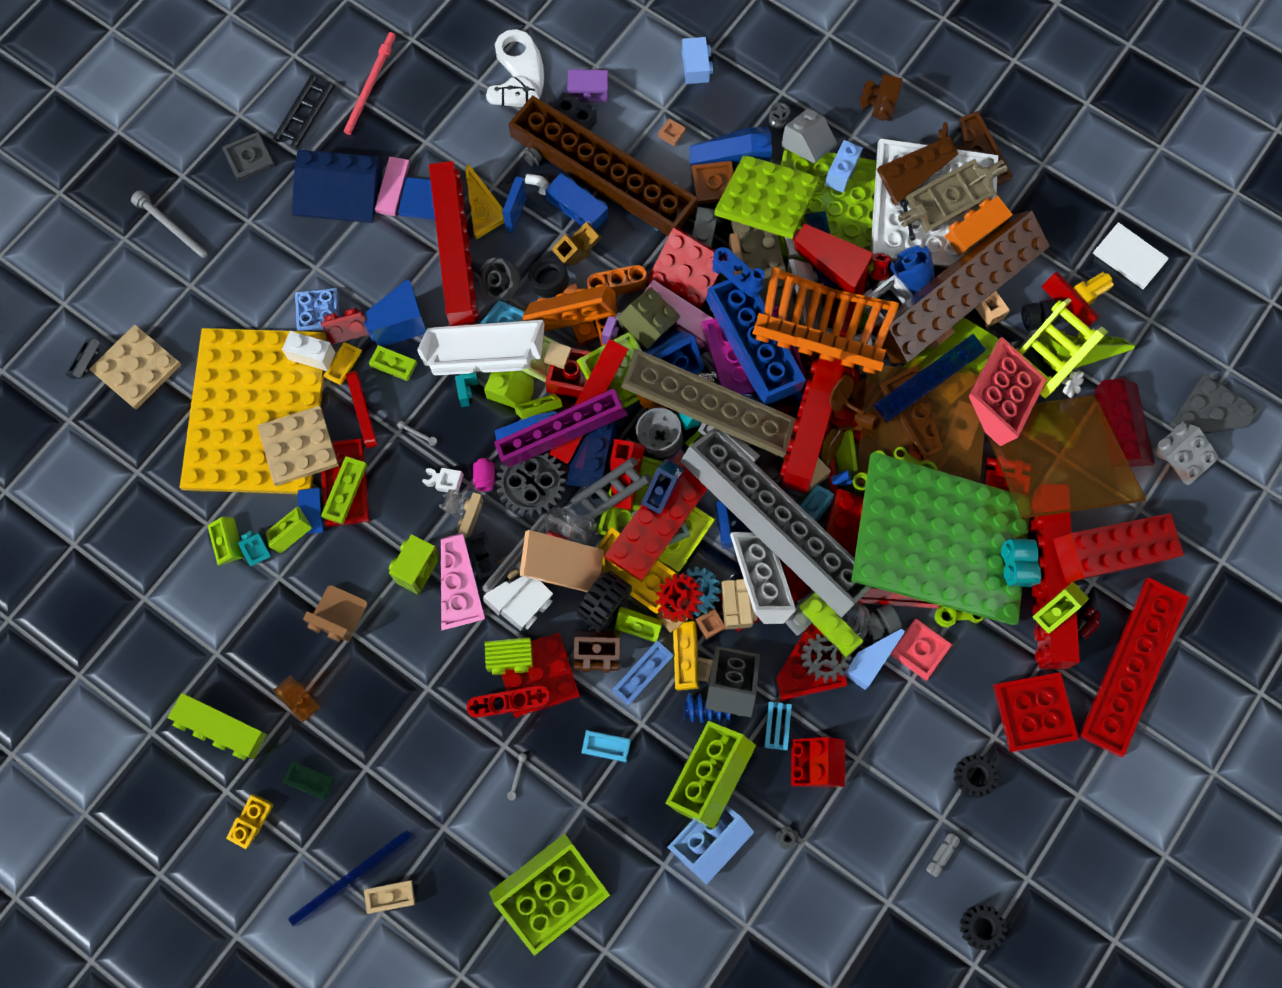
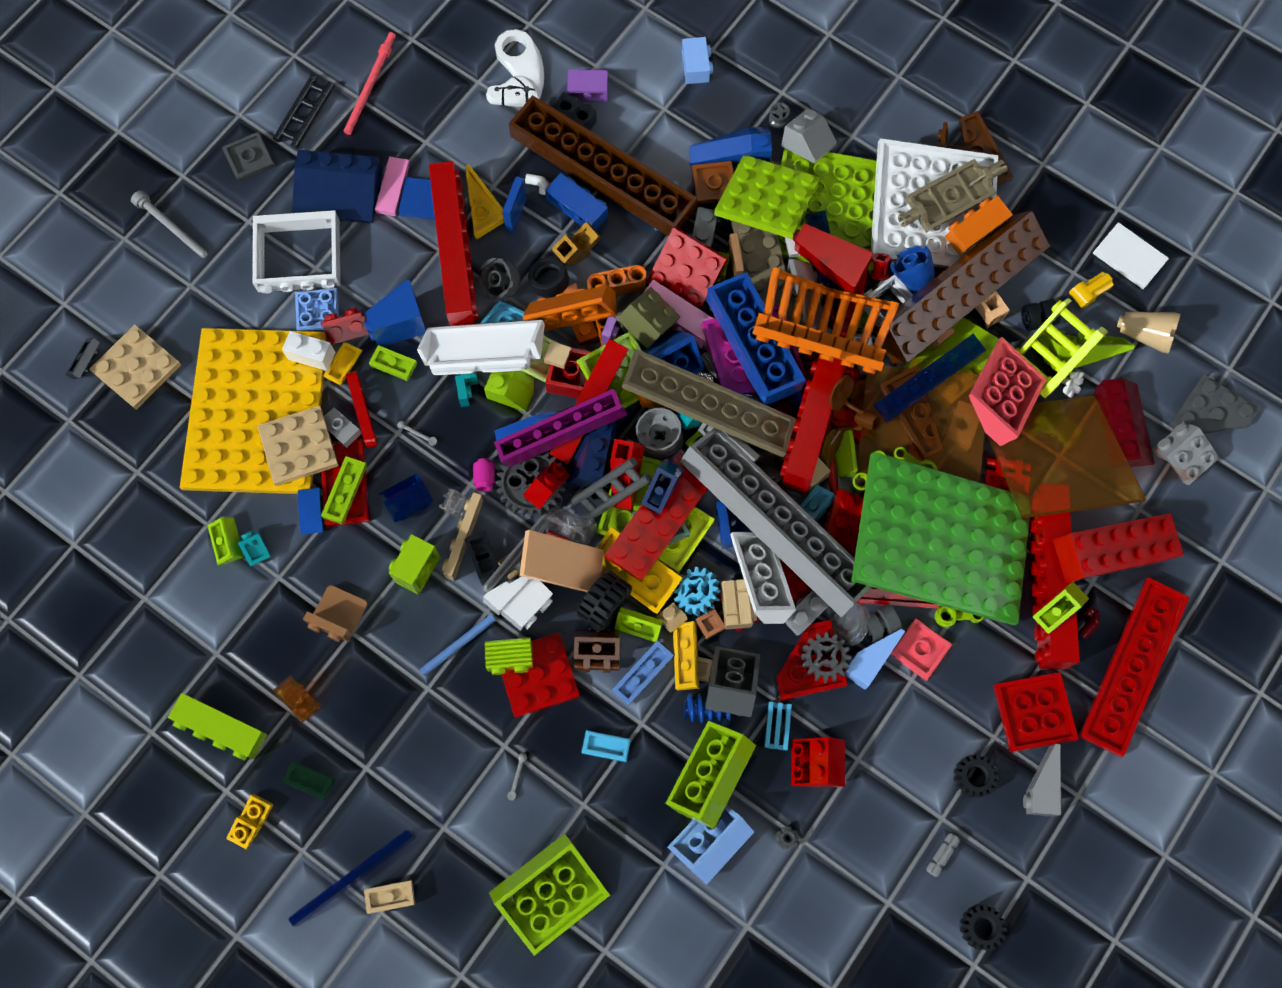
(288, 530): lime slope -> none
(294, 222): none -> white window
(341, 427): none -> light grey plate
(406, 498): none -> clear blue brick
(444, 480): white plate -> none
(455, 646): none -> medium blue bar
(458, 586): bright pink wing -> none
(509, 701): red beam -> none
(532, 157): dark grey plate -> none
(538, 406): lime plate -> none
(546, 485): none -> red slope
(671, 132): nougat plate -> none
(682, 600): red gear -> none
(726, 262): blue beam -> none
(830, 624): lime plate -> none
(843, 166): light blue brick -> none
(843, 478): blue tile -> none
(881, 96): reddish brown brick -> none
(904, 203): black hinge -> none
(912, 170): reddish brown wing -> none
(1021, 562): teal brick -> none
(1044, 790): none -> light grey slope
(1061, 290): red tile -> none
(1150, 328): none -> tan cone

